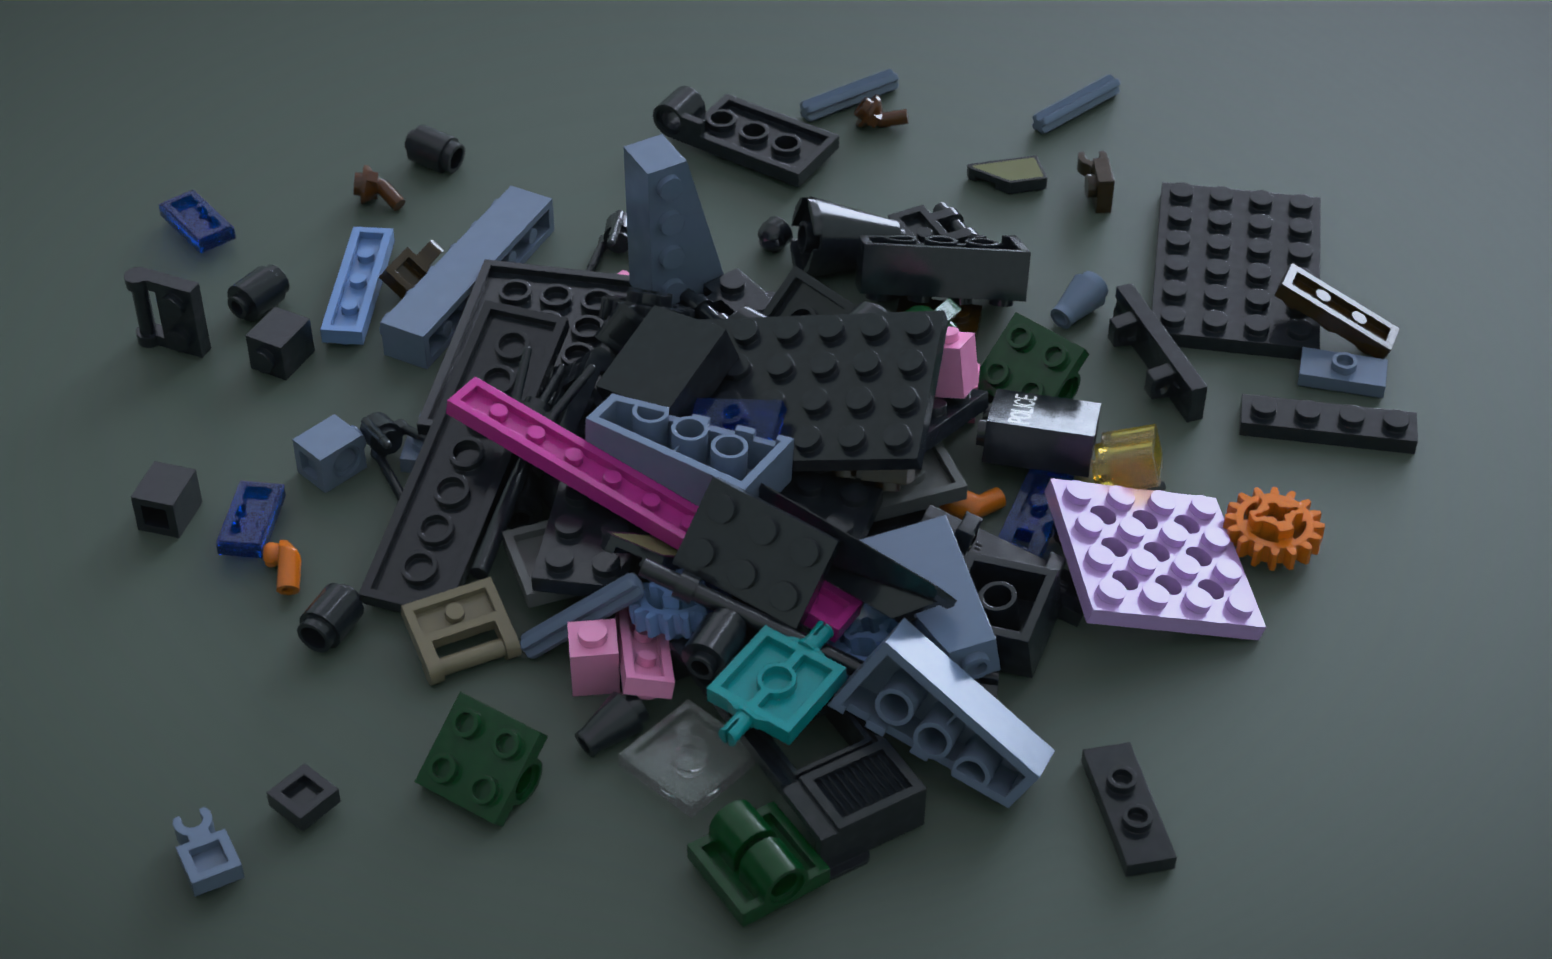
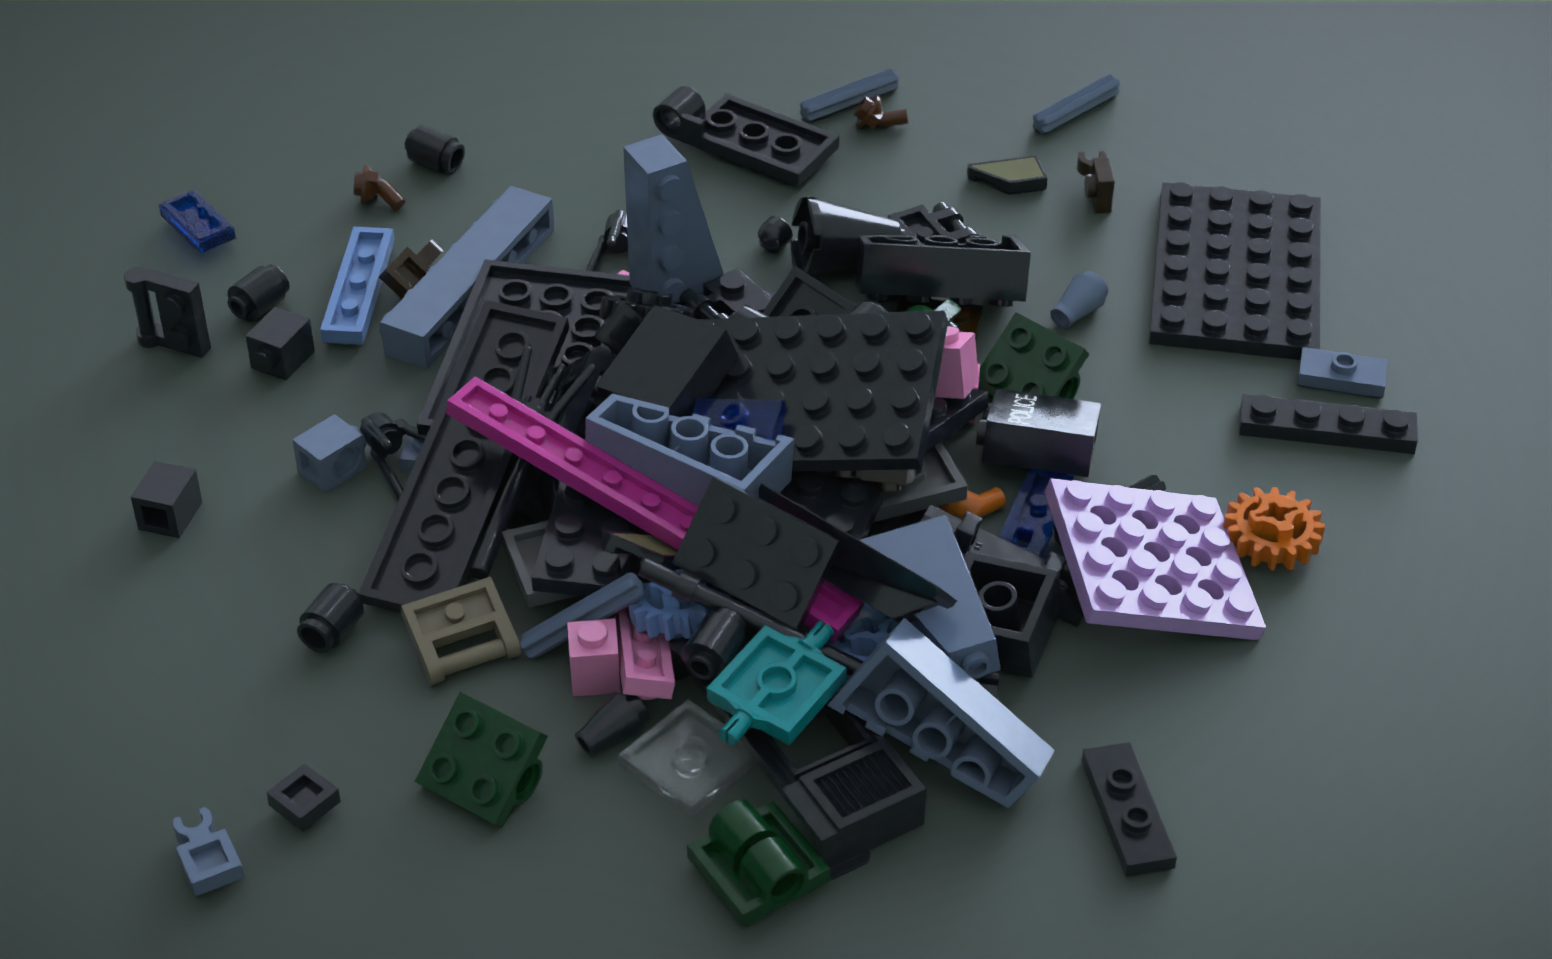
(251, 519): clear blue plate -> none
(289, 565): orange arm -> none
(1129, 458): clear yellow brick -> none
(1169, 369): black hinge -> none
(1336, 312): dark brown plate -> none

